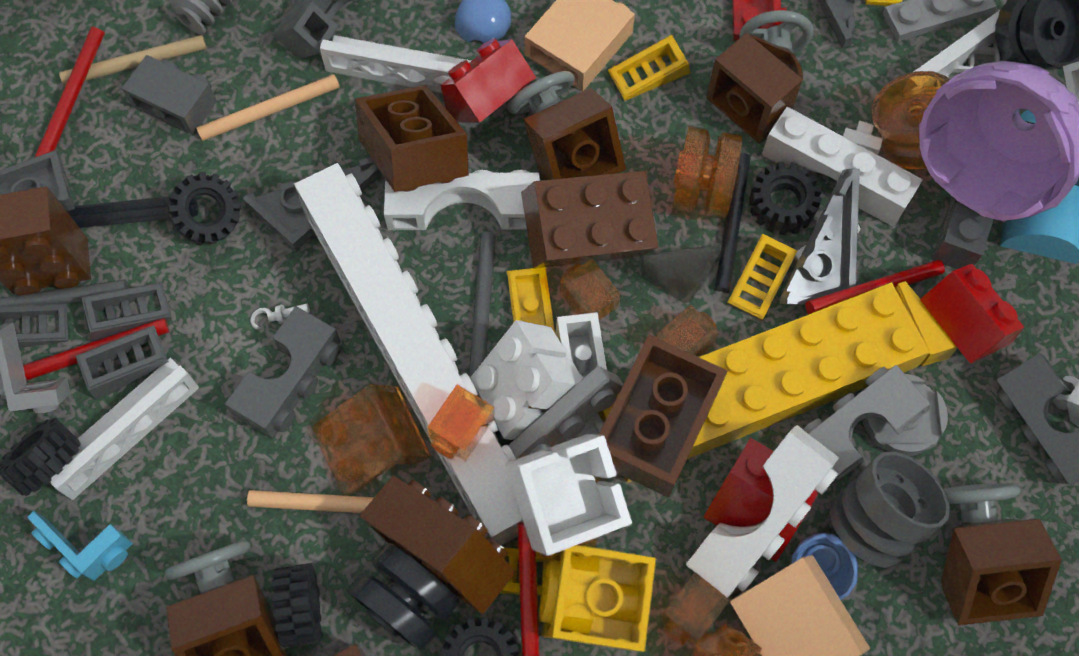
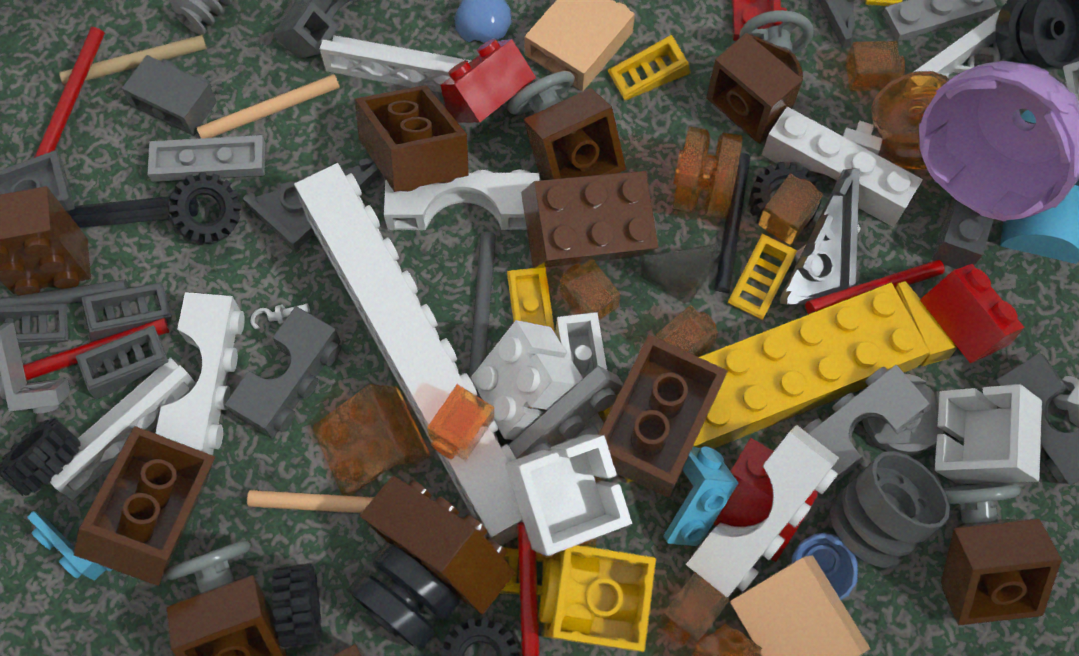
(144, 506): none -> reddish brown brick
(210, 326): none -> white arch
(222, 156): none -> light grey plate
(710, 492): none -> medium azure bracket
(790, 208): none -> clear orange brick
(873, 65): none -> clear orange brick
(997, 442): none -> white piece

